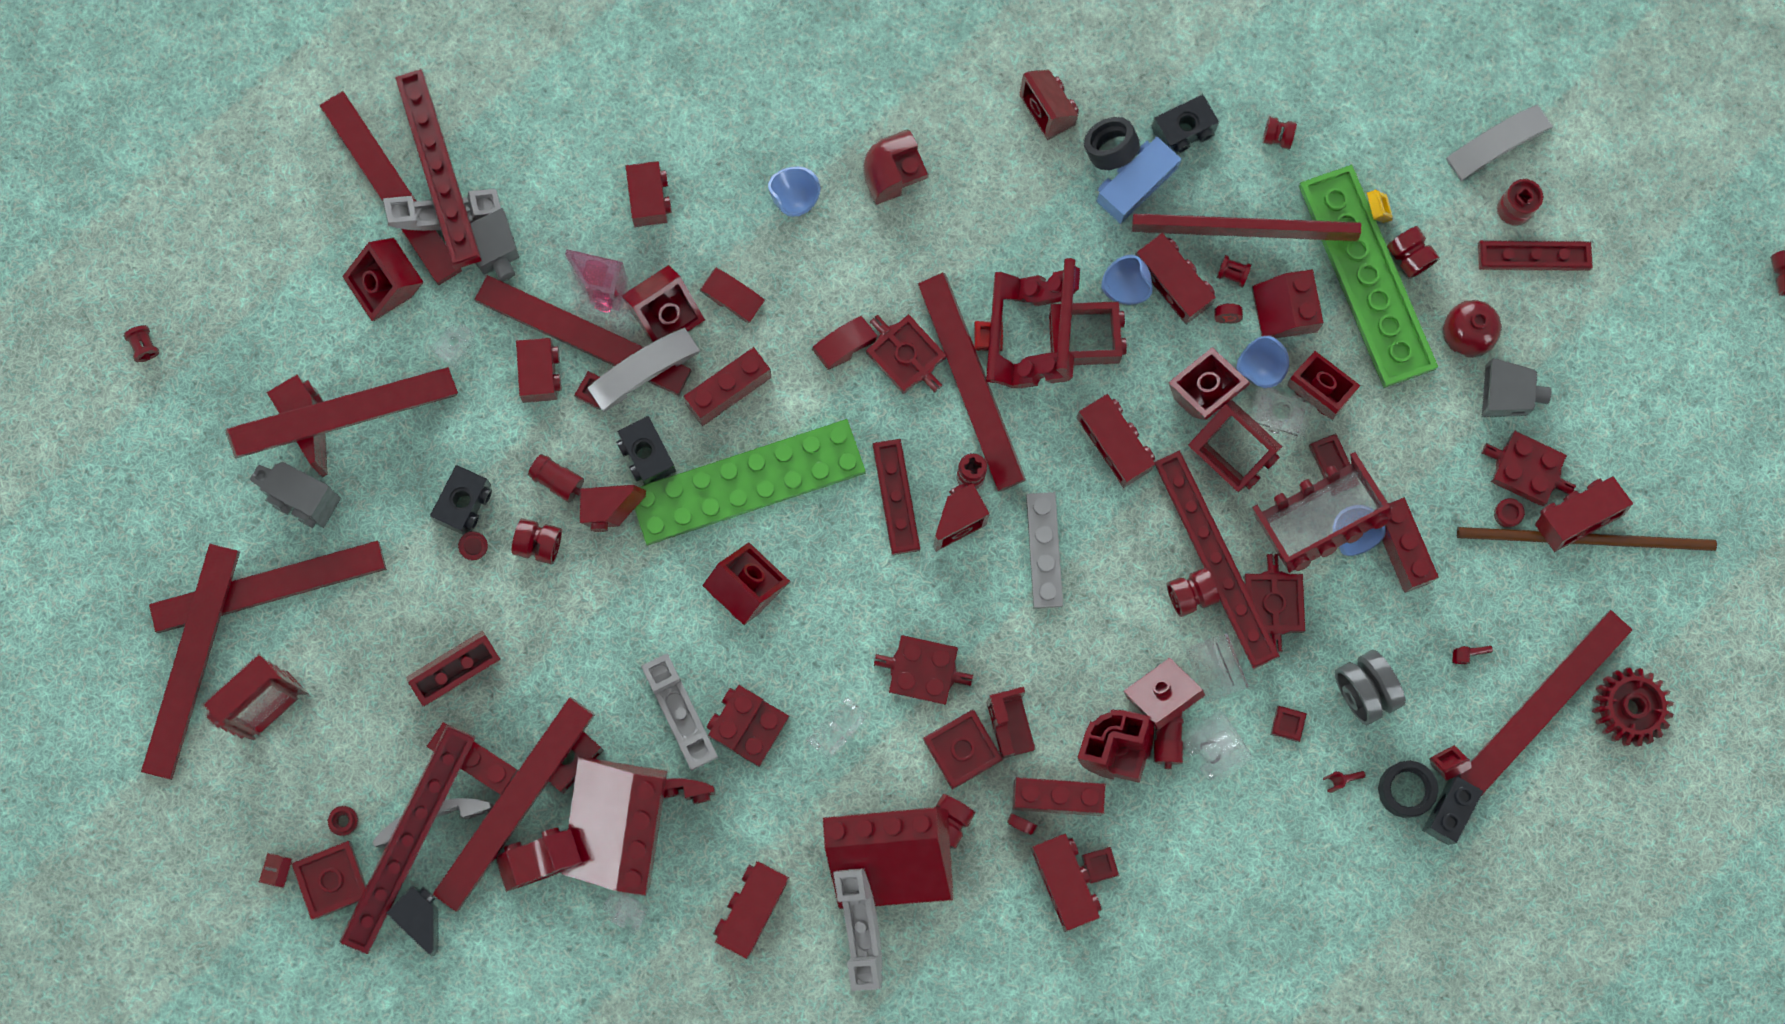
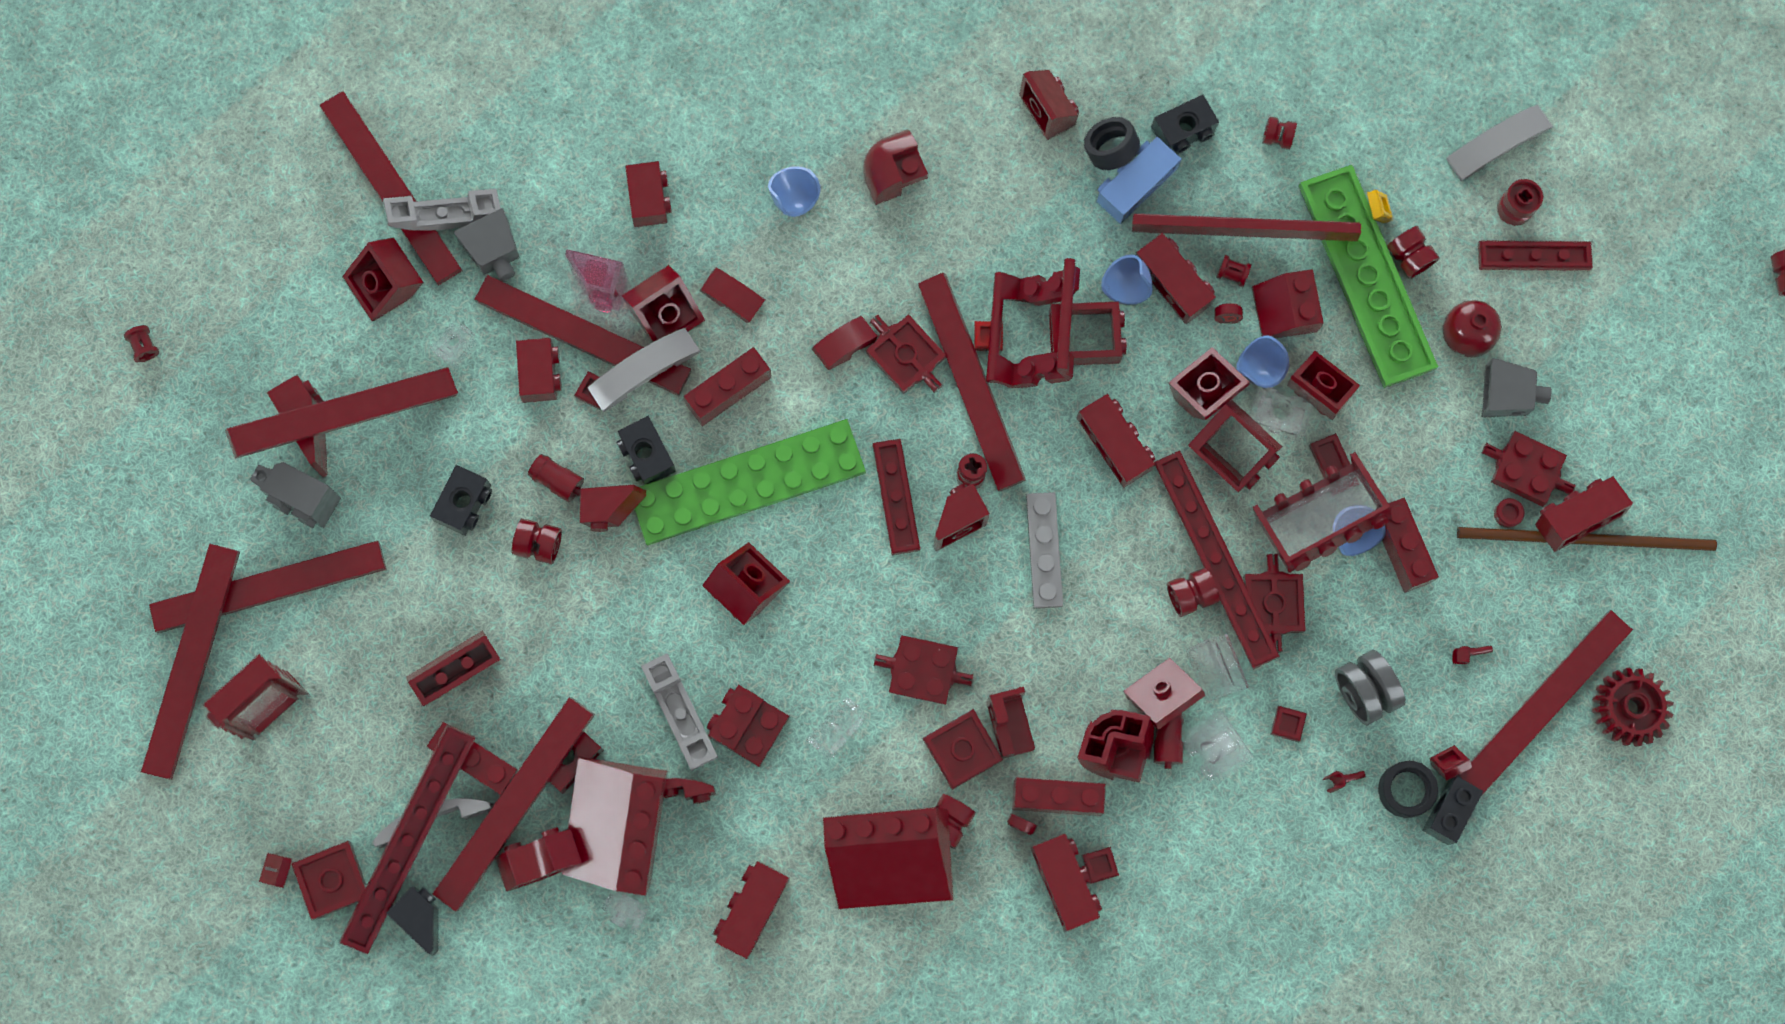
(334, 816): dark red plate -> none
(438, 169): dark red tile -> none
(473, 545): dark red plate -> none
(862, 929): light grey slope -> none

